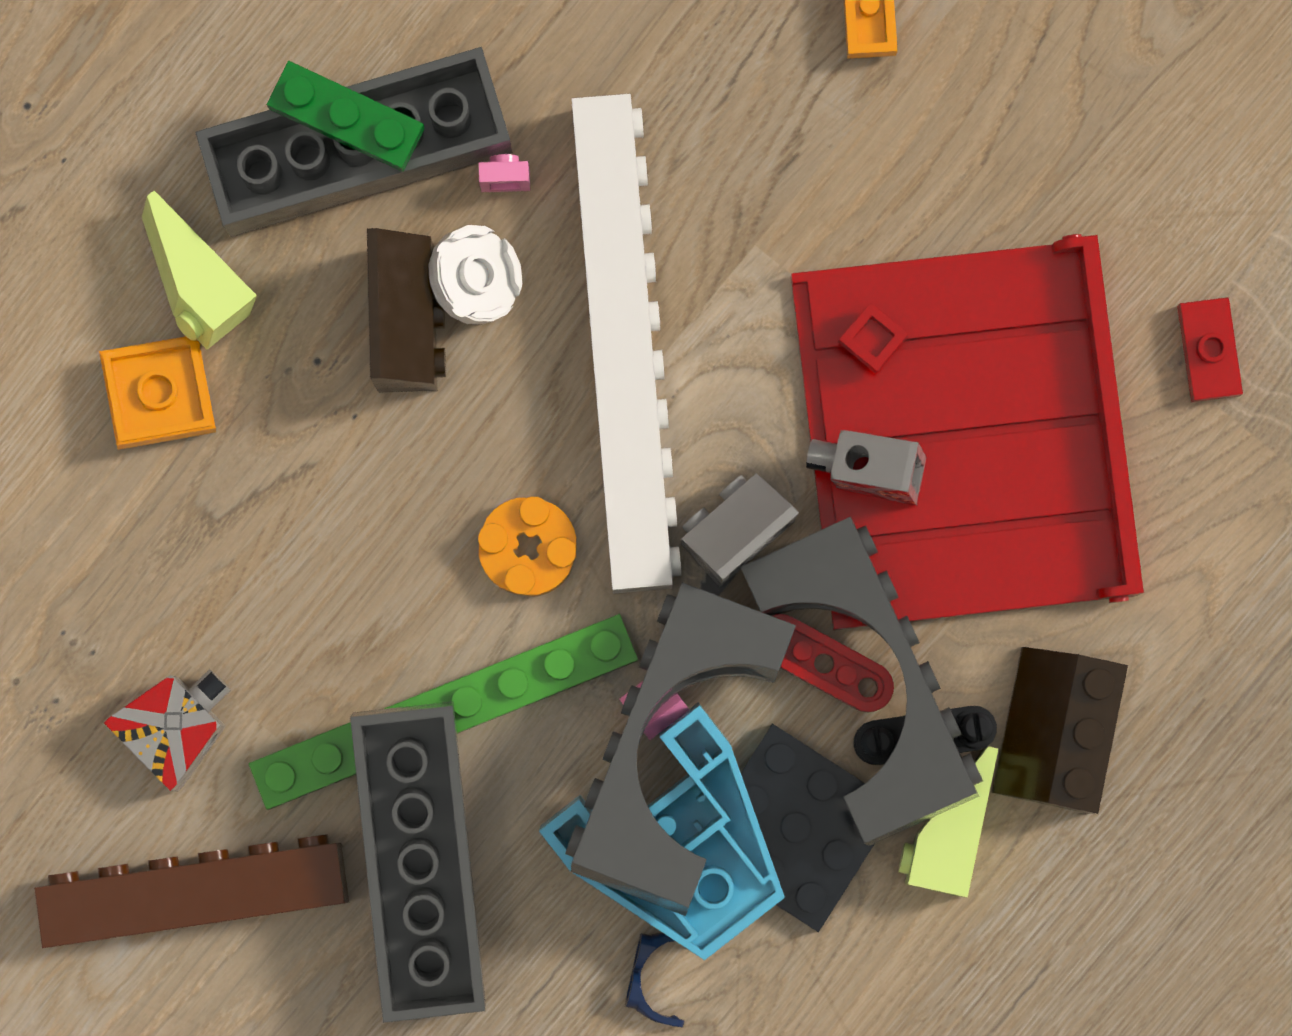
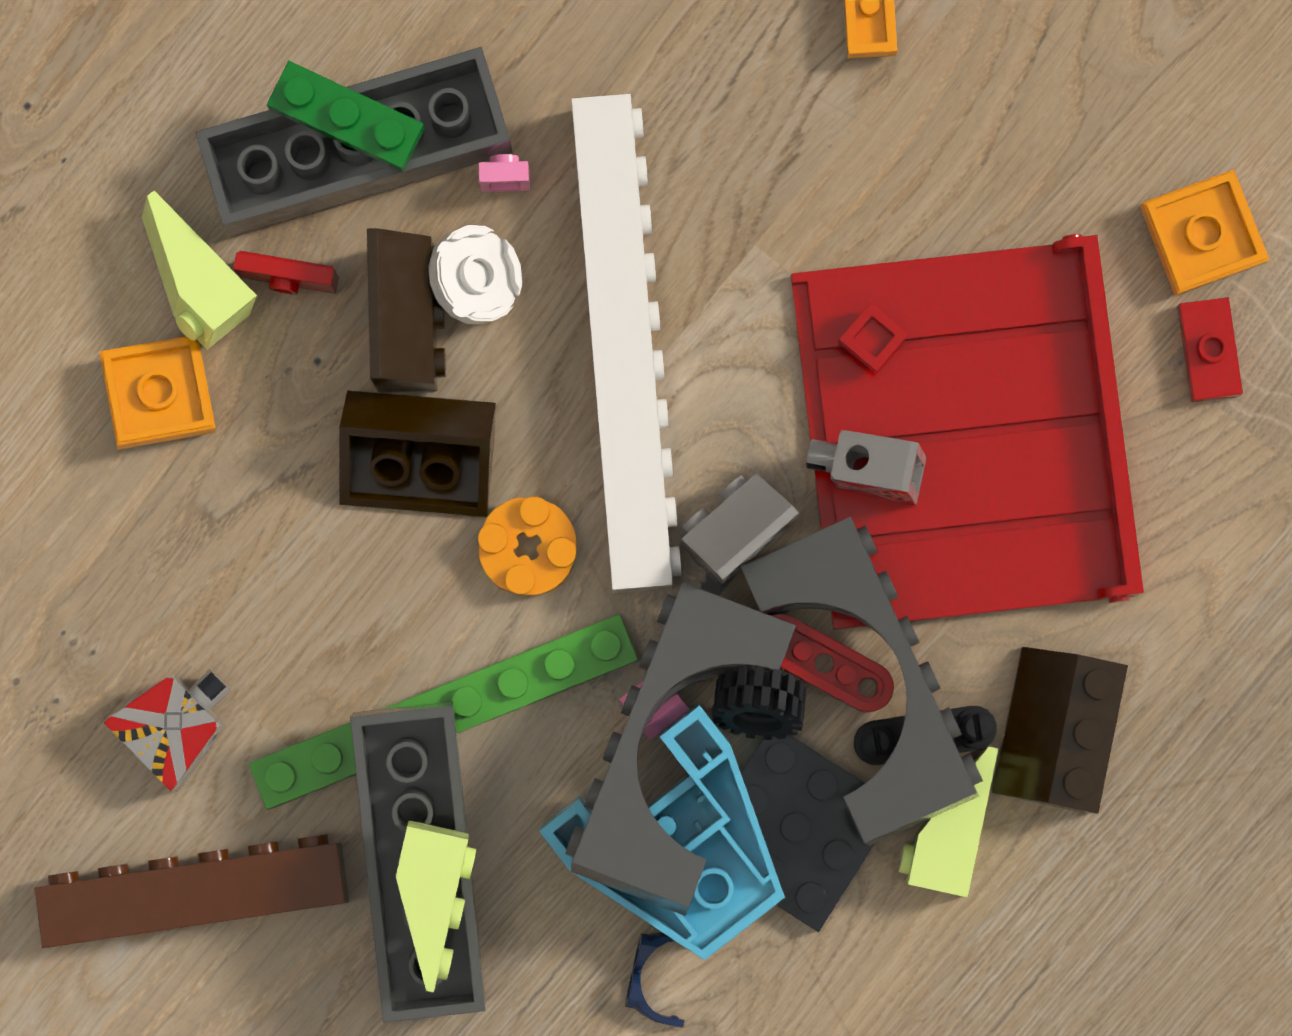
(286, 274): none -> red plate
(416, 453): none -> dark brown slope
(428, 885): none -> yellowish green slope
(759, 703): none -> black tyre
(1204, 232): none -> light orange plate

